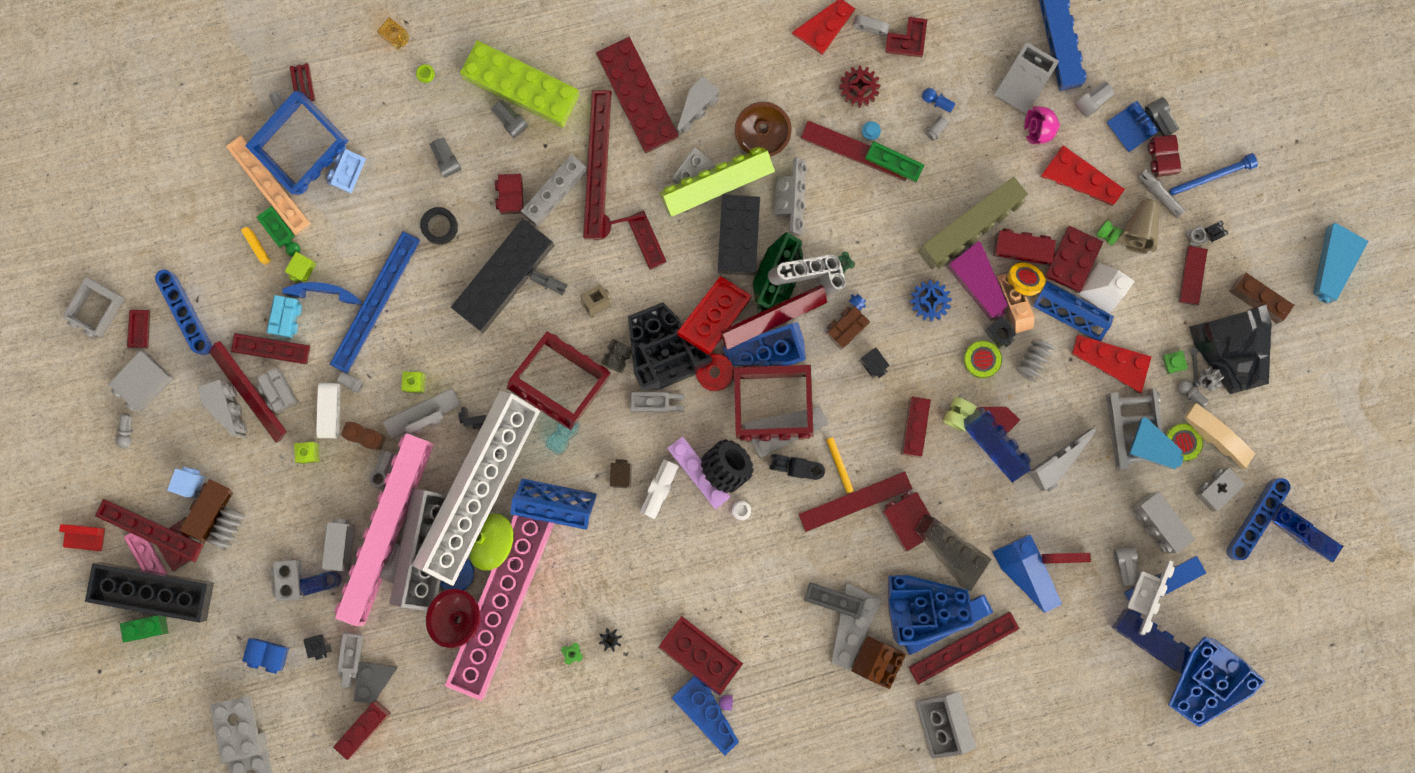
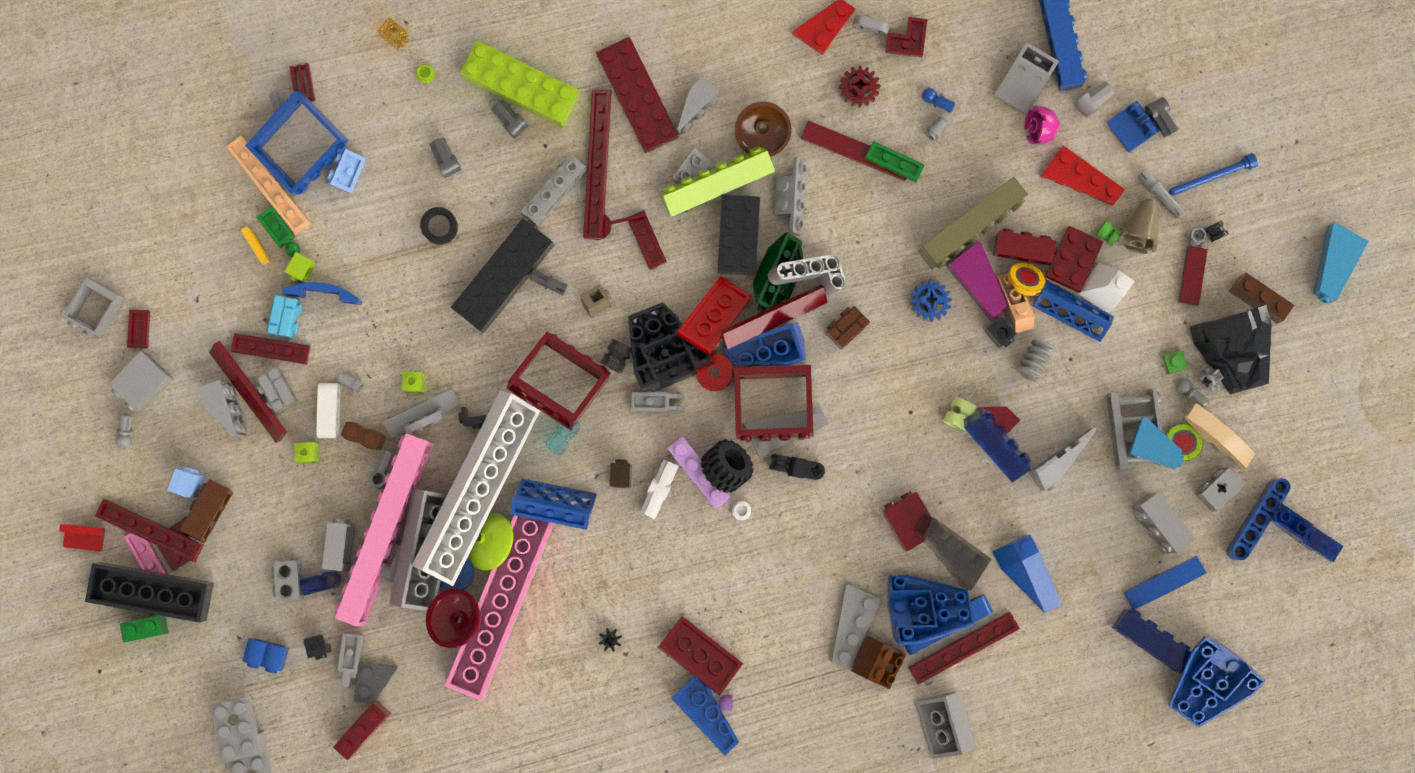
(177, 306): blue beam -> none
(226, 527): light grey piece -> none
(375, 302): blue tile -> none
(510, 193): dark red brick -> none
(567, 650): bright green plate -> none
(834, 600): dark grey tile -> none
(839, 464): yellow bar -> none
(849, 264): clear green plate -> none
(855, 501): dark red tile -> none
(857, 301): blue plate -> none
(871, 130): dark azure plate -> none
(875, 363): black brick -> none
(915, 427): dark red brick -> none
(982, 359): tile -> none
(1066, 558): dark red beam -> none
(1120, 363): red wing -> none
(1126, 560): light grey piece -> none
(1147, 594): white bracket -> none
(1164, 156): dark red brick -> none
(1194, 351): dark grey hinge -> none

